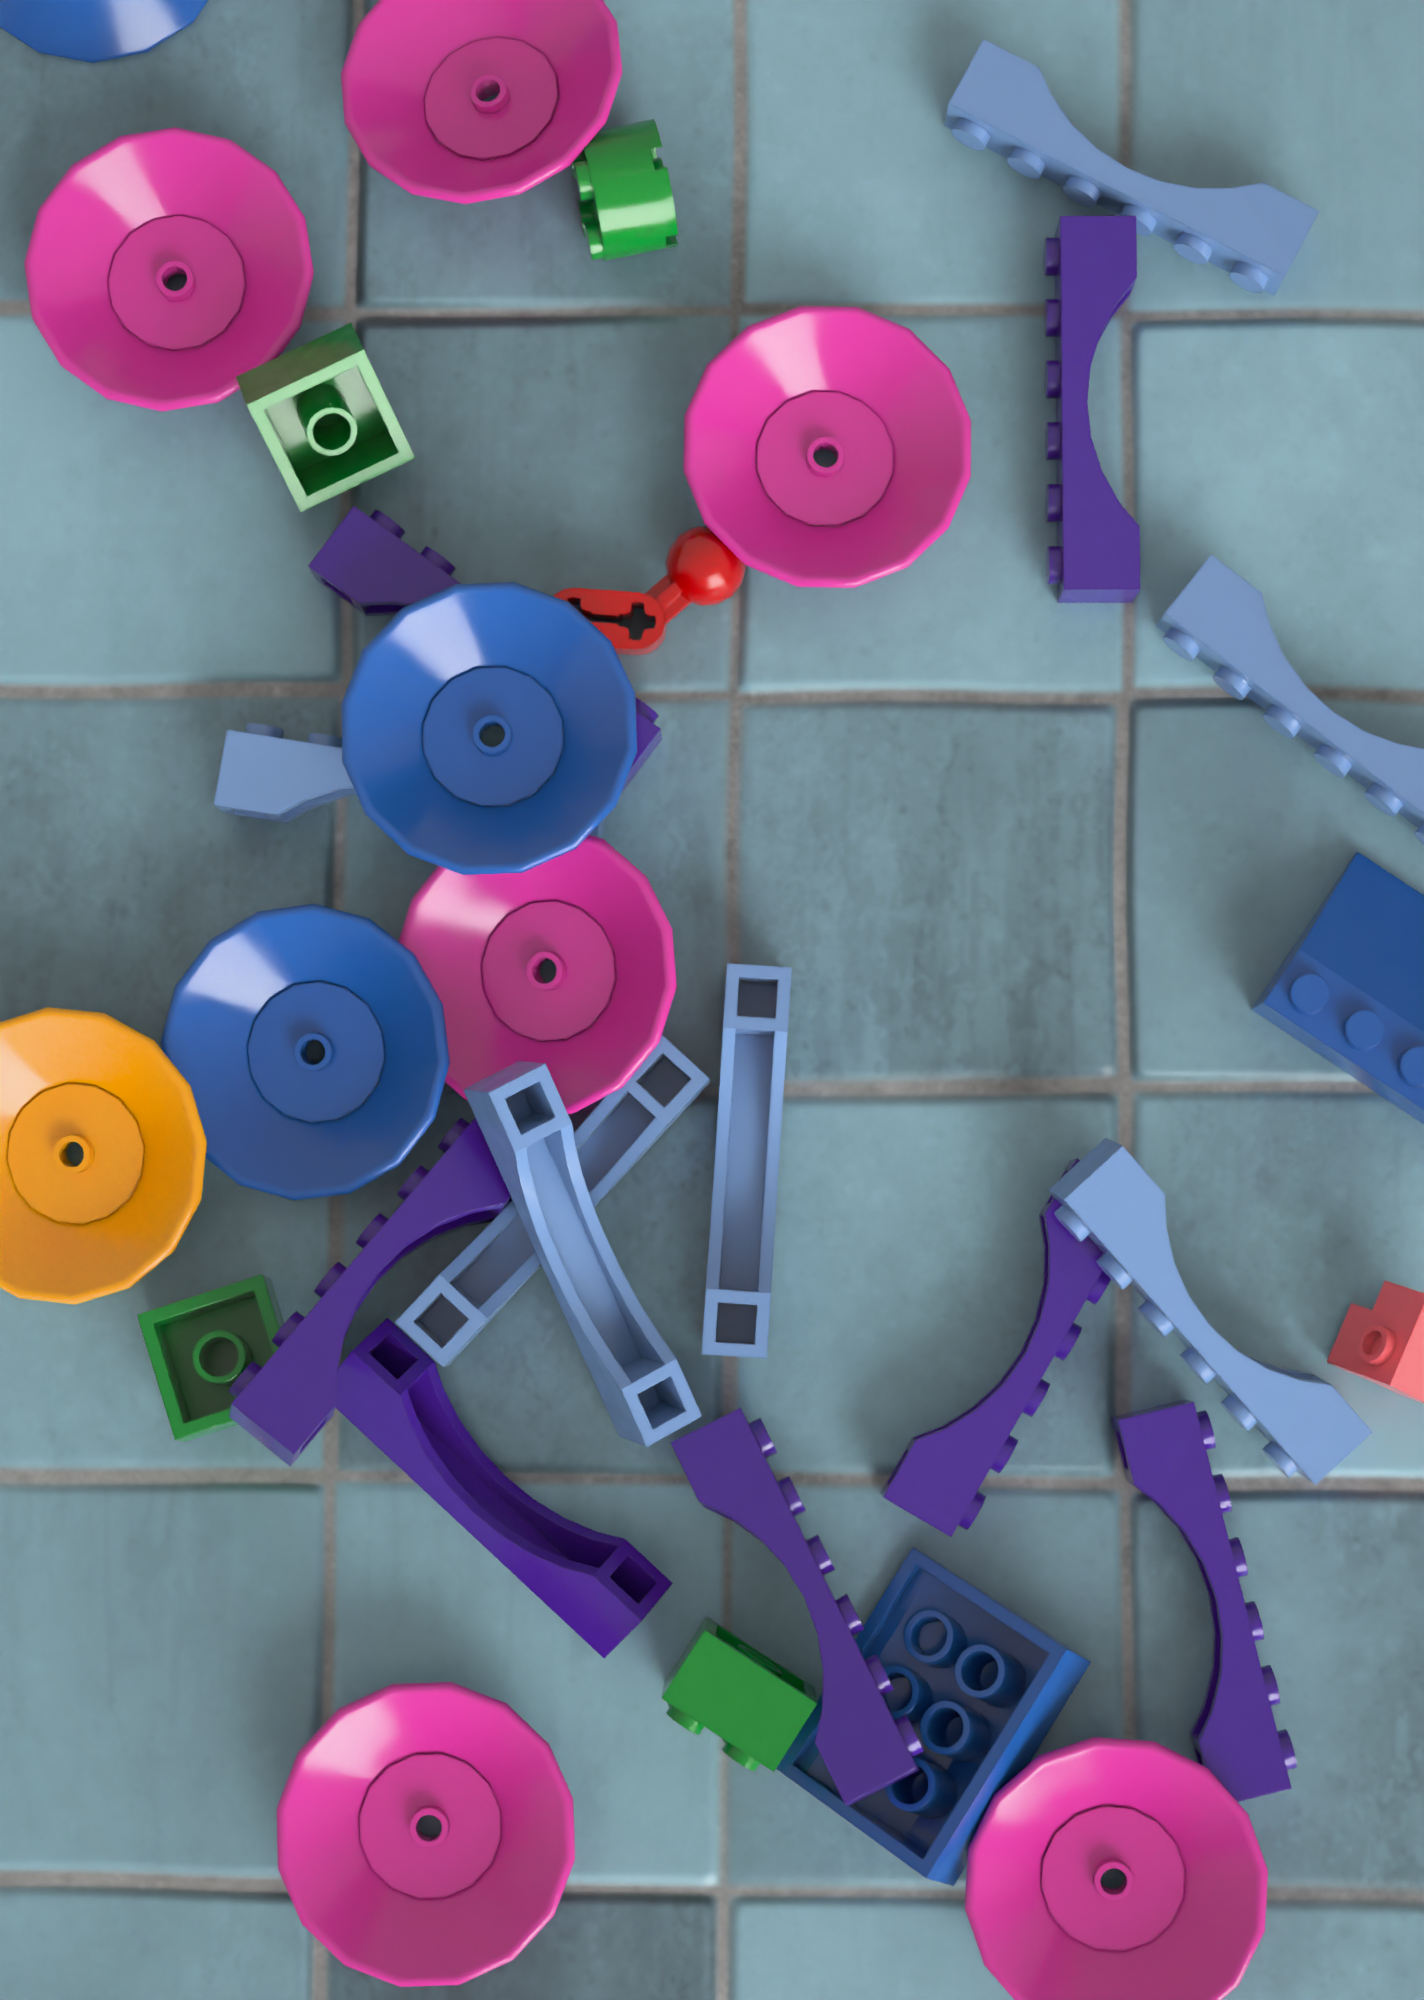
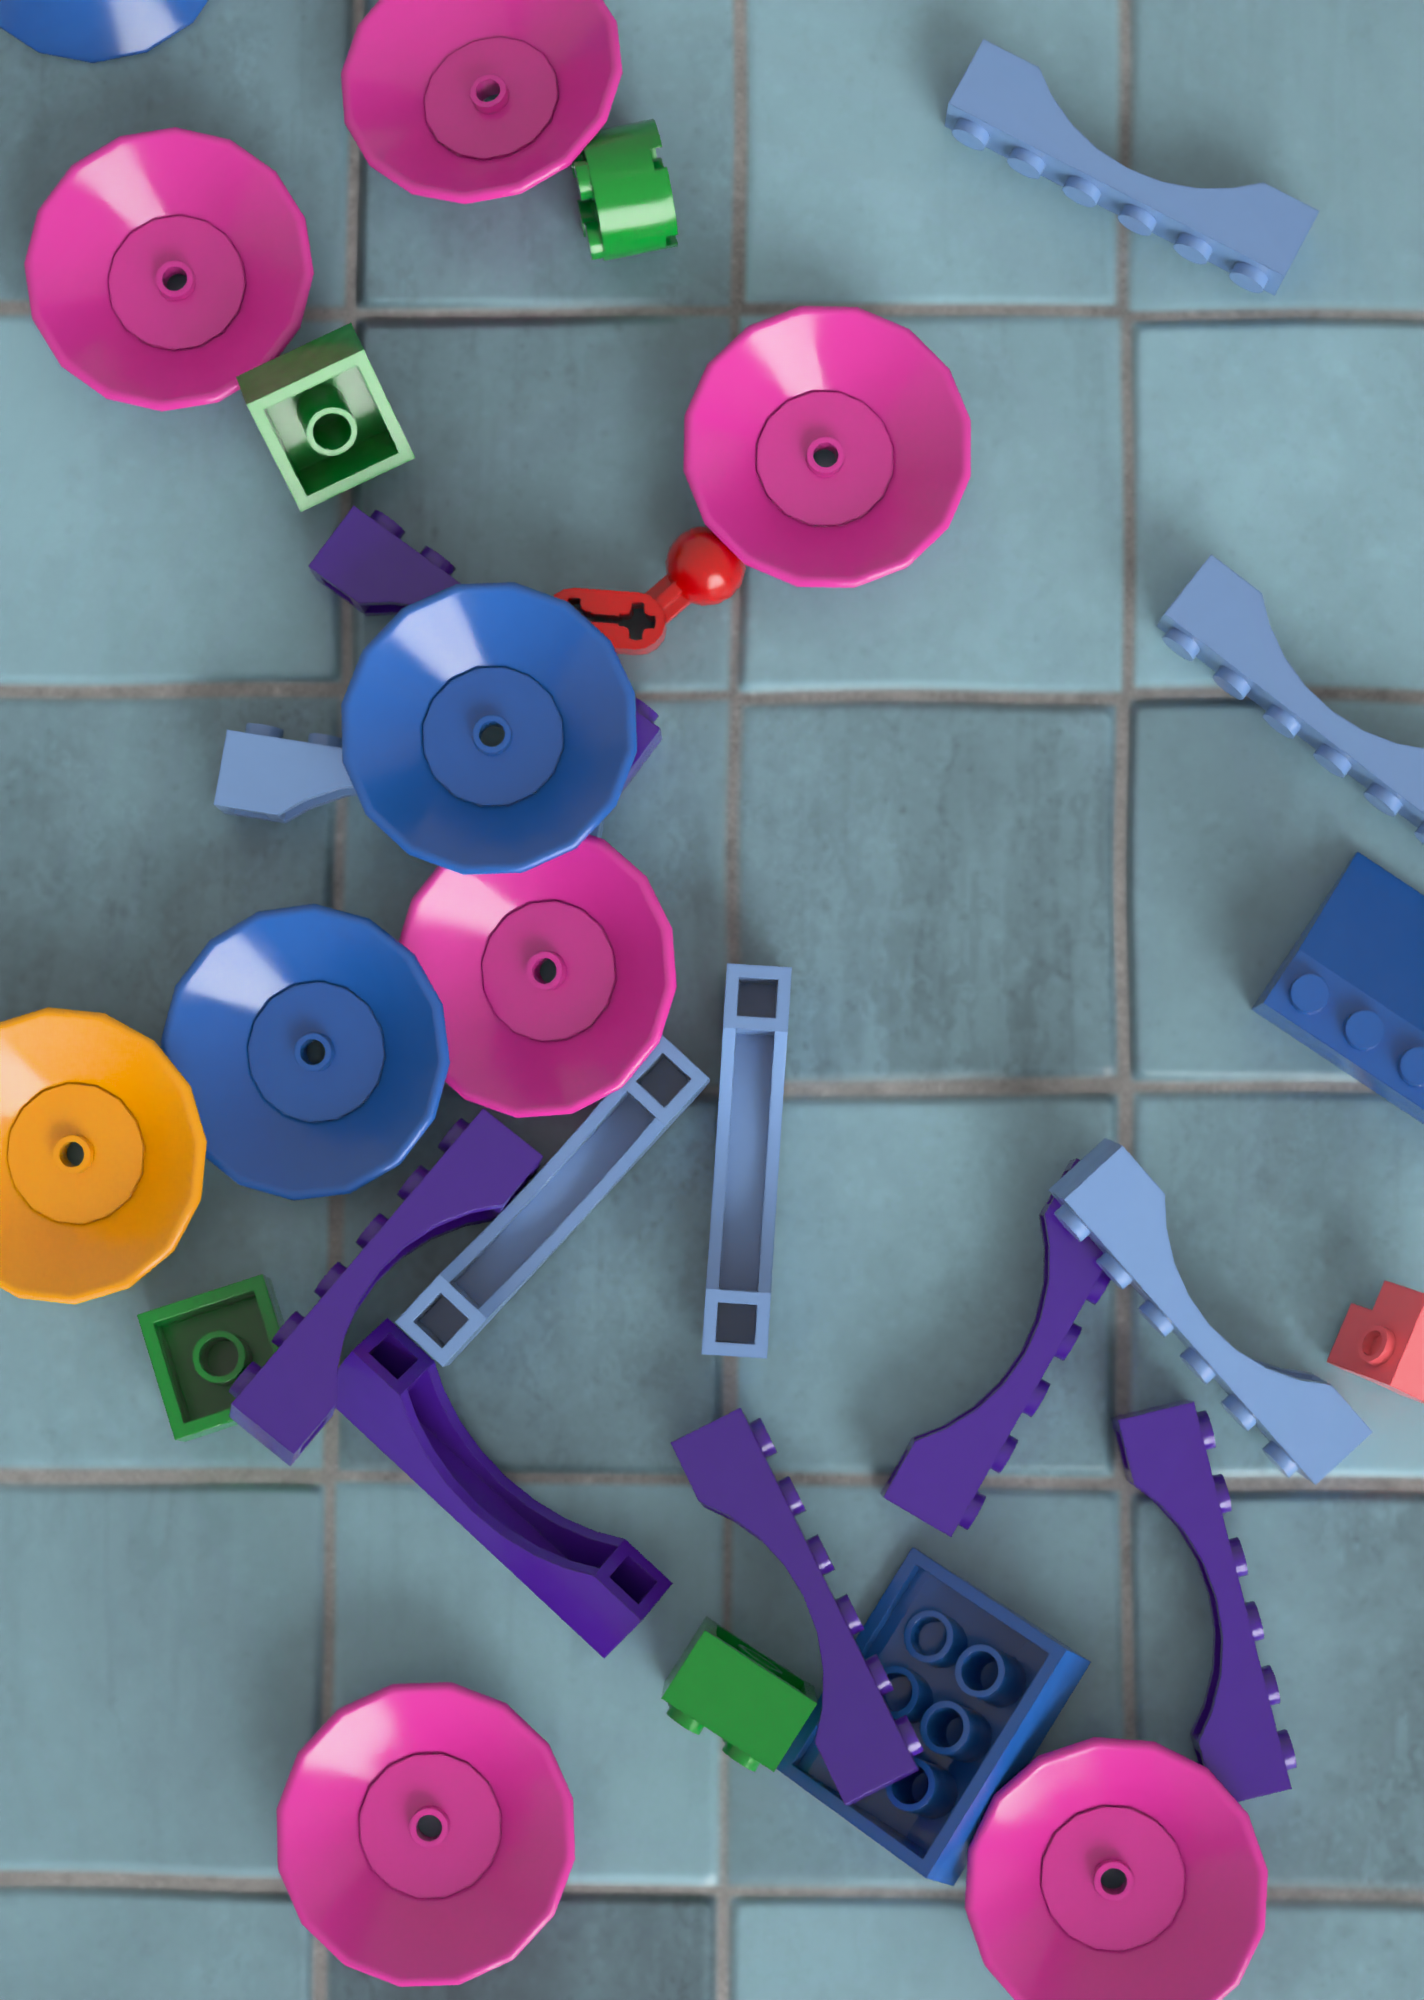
(543, 1174): medium blue arch -> none
(1095, 534): dark purple arch -> none

